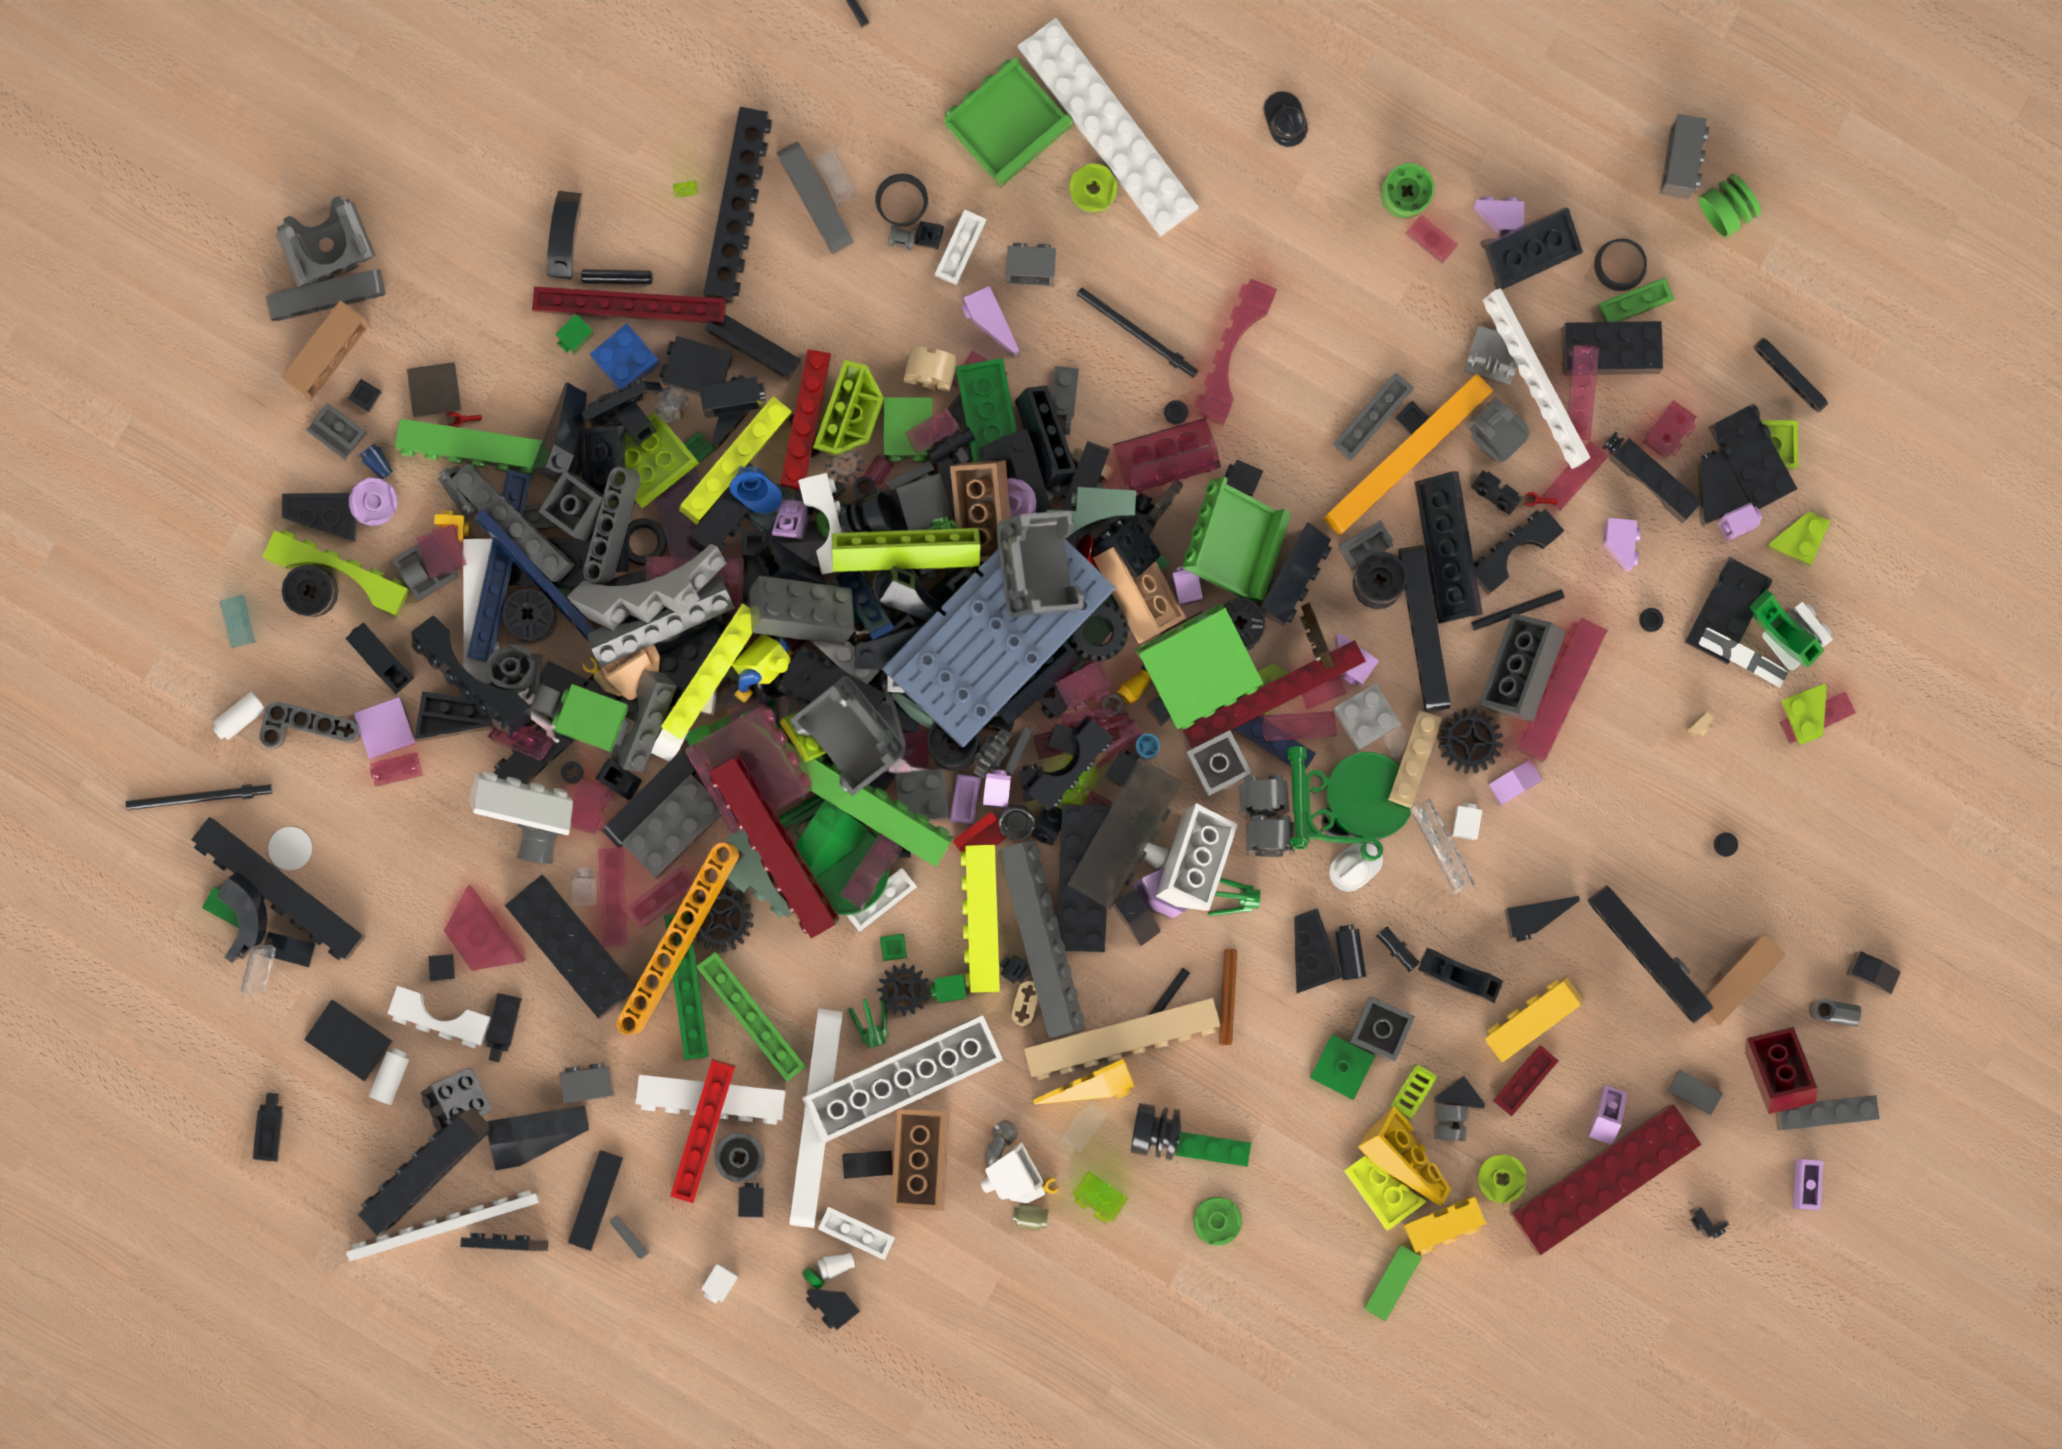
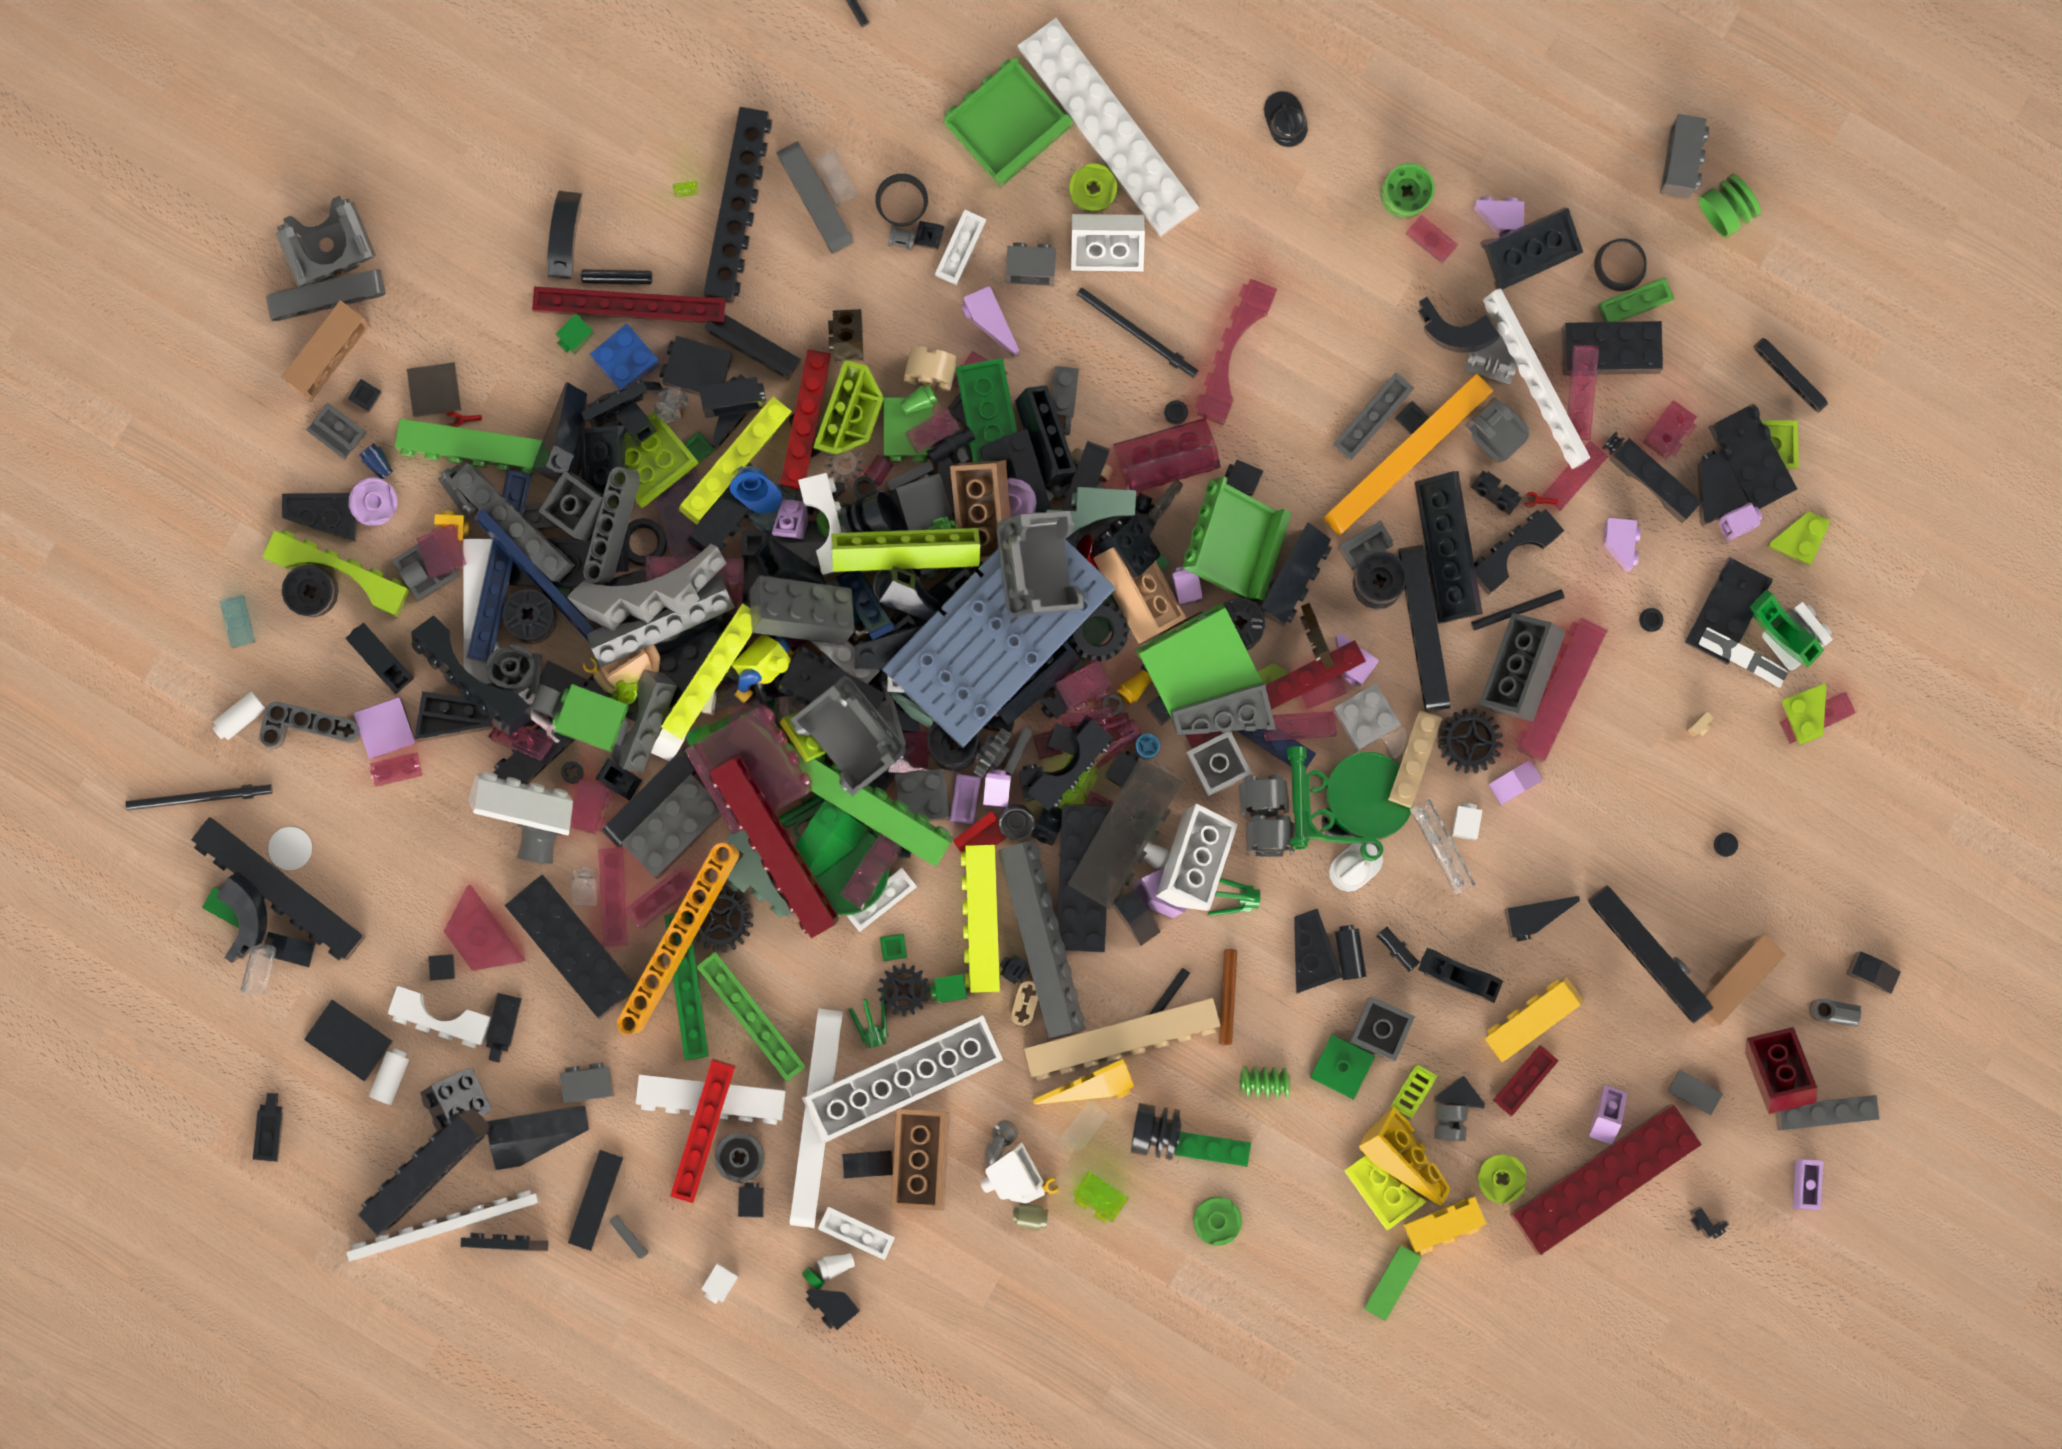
(627, 697): none -> clear neon green plate
(847, 335): none -> dark brown brick
(920, 399): none -> bright green cone
(1107, 242): none -> white slope
(1228, 712): none -> dark grey wing
(1264, 1082): none -> bright green piece
(1455, 338): none -> black arch

